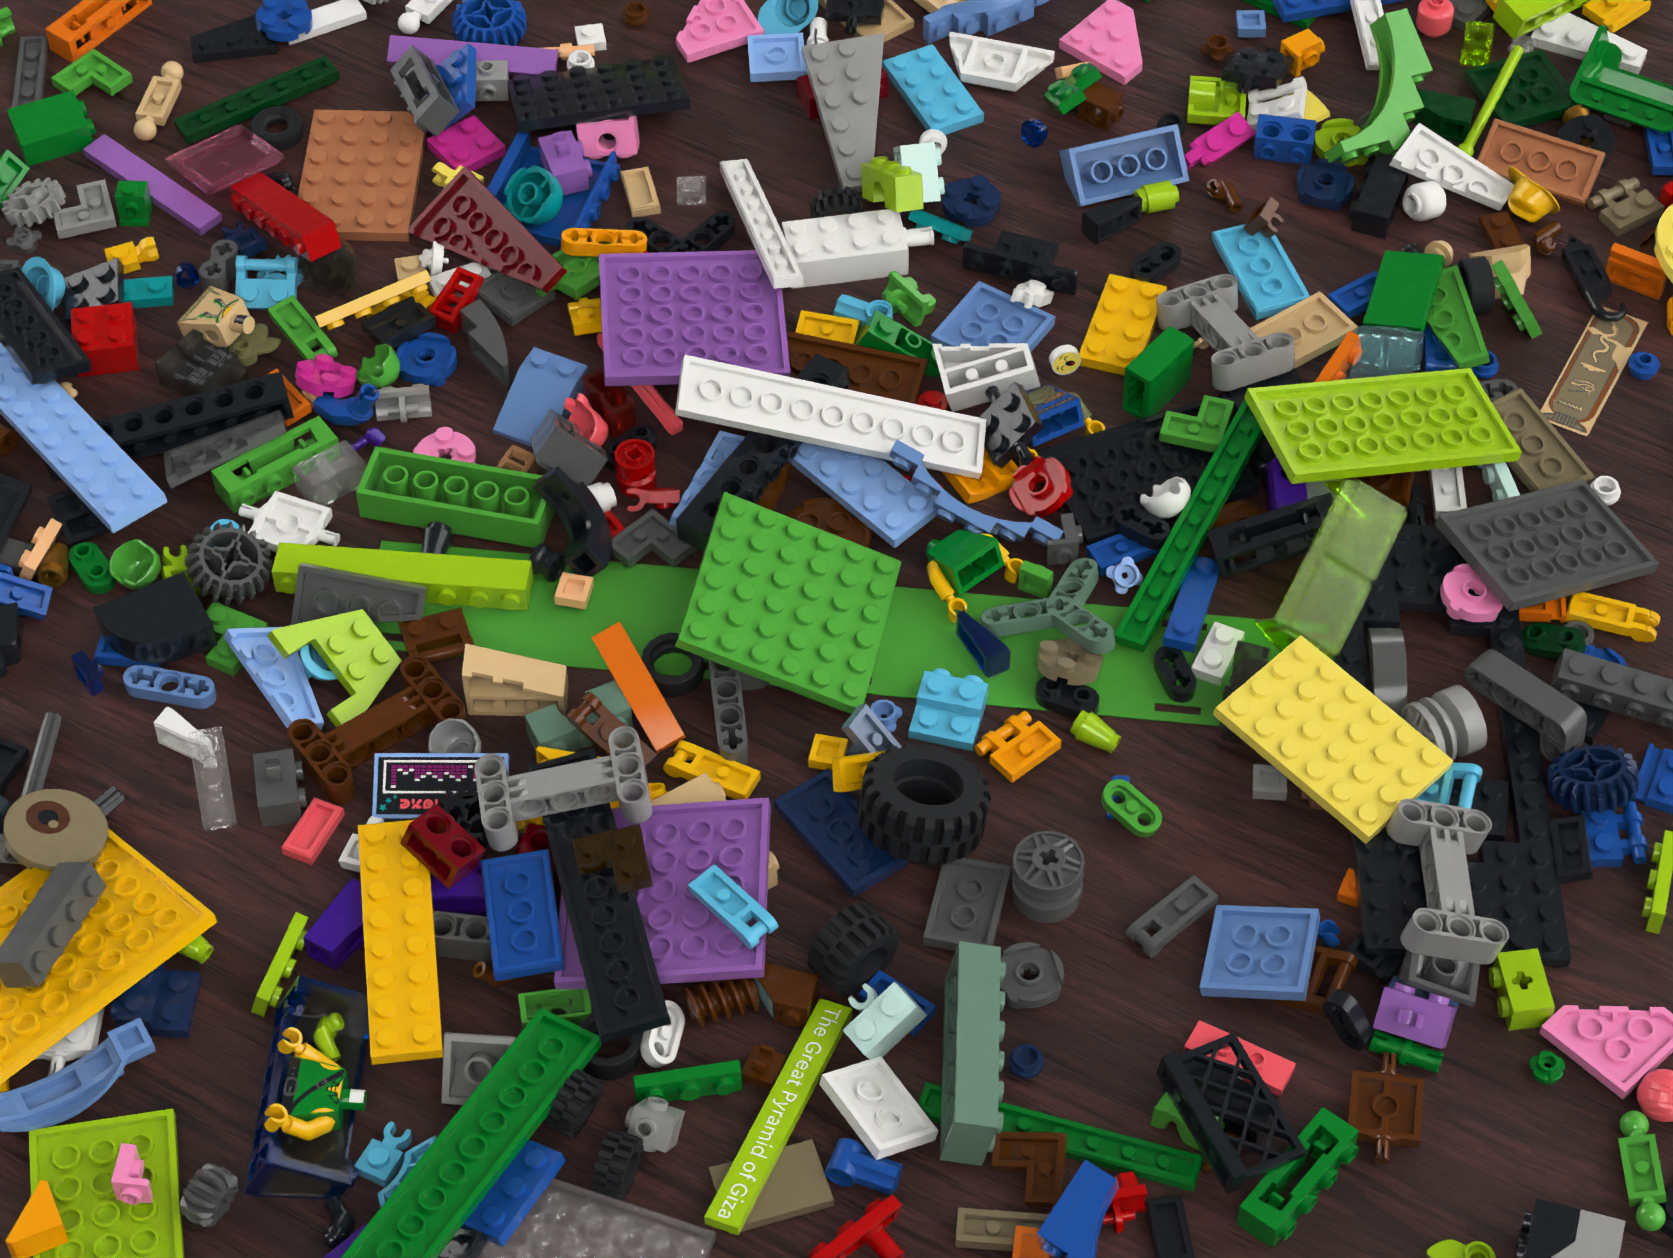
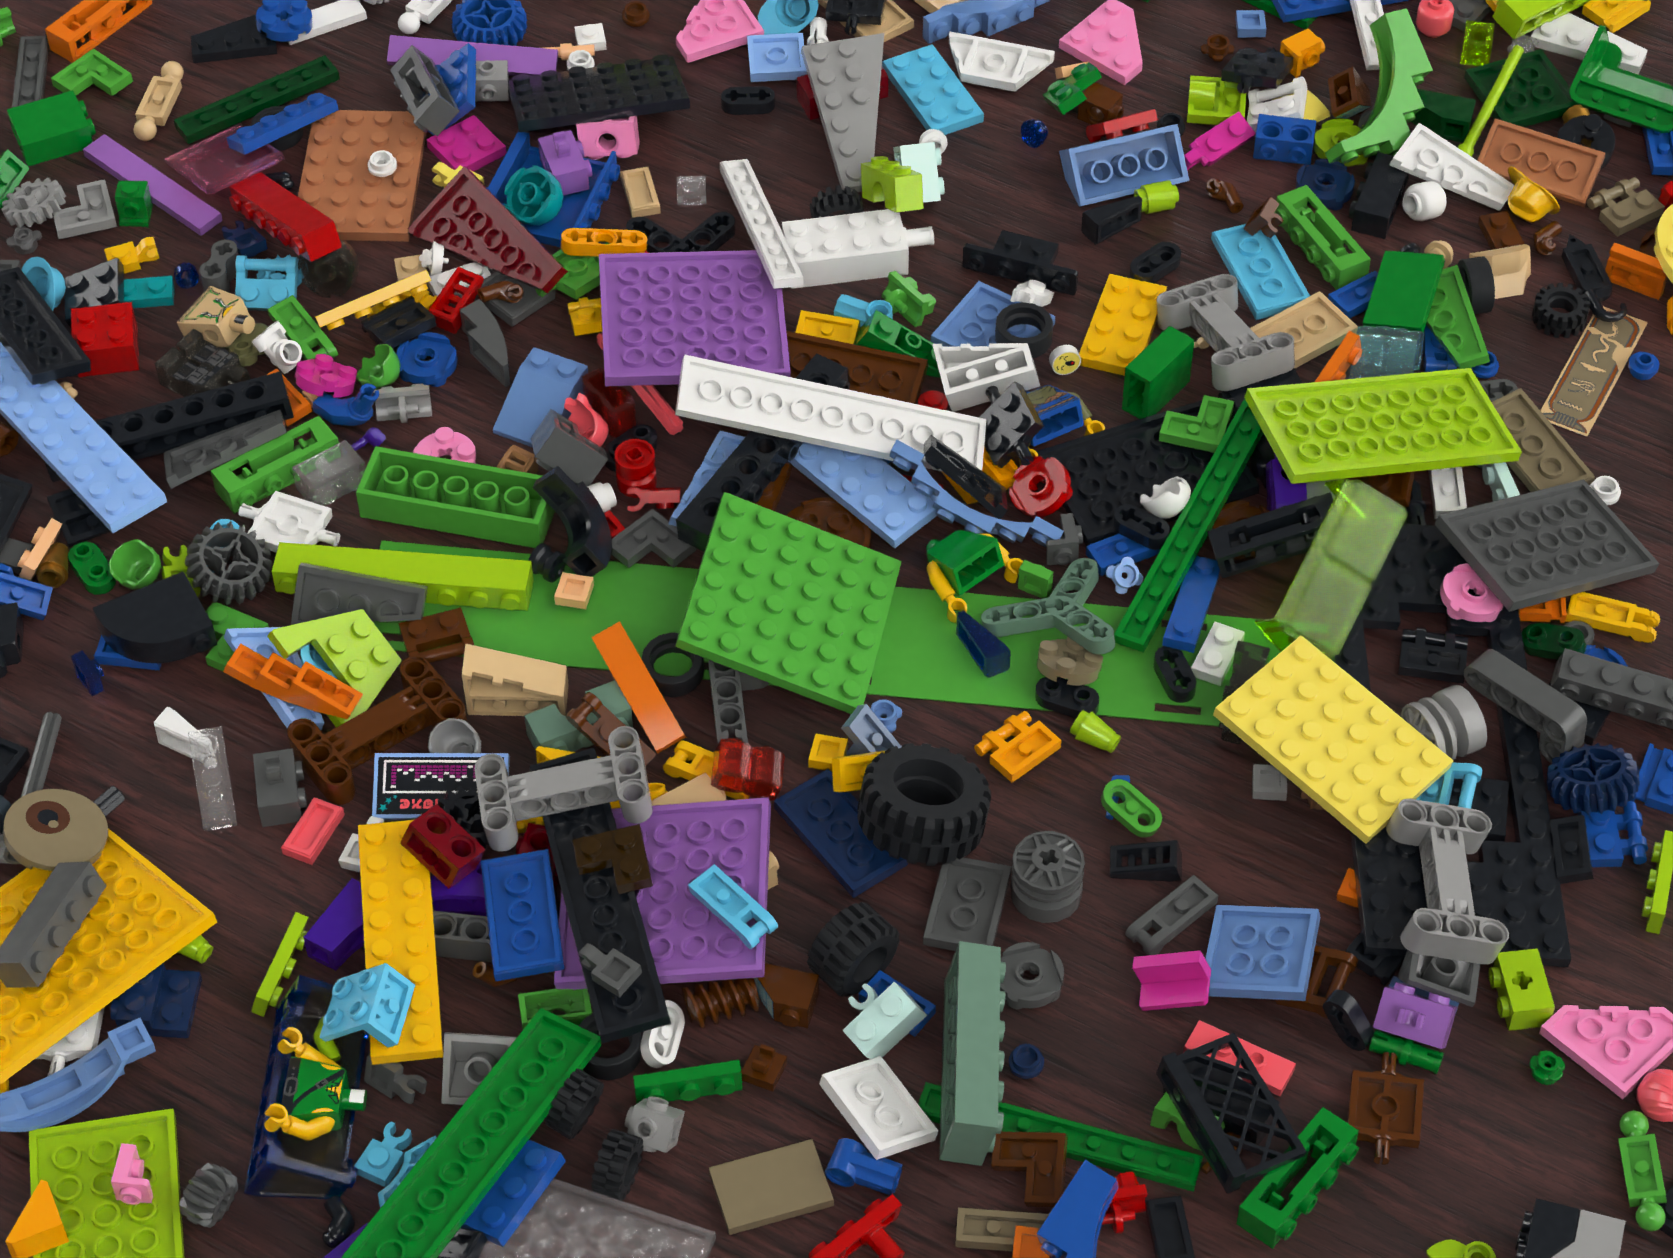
(180, 696): medium blue beam -> none
(278, 348): none -> white plate
(283, 123): none -> blue plate
(301, 686): none -> orange slope
(370, 1002): none -> medium azure bracket
(382, 164): none -> white plate
(391, 1081): none -> dark grey plate
(436, 538): black cone -> none
(501, 290): none -> reddish brown arm
(610, 971): none -> dark grey plate
(747, 769): none -> clear red brick
(748, 100): none -> black beam
(778, 1117): lime tile -> none
(949, 709): medium azure plate -> none
(951, 231): teal plate -> none
(968, 476): none -> black wing
(971, 189): dark blue plate -> none
(1025, 314): none -> black tyre
(1115, 127): none -> red plate
(1153, 872): none -> black slope
(1172, 980): none -> dark pink panel
(1322, 237): none -> bright green brick
(1327, 932): blue hand -> none
(1348, 94): none -> reddish brown slope
(1387, 666): dark grey arch -> none
(1438, 662): none -> black plate
(1513, 300): bright green plate -> none
(1562, 298): none -> black tyre

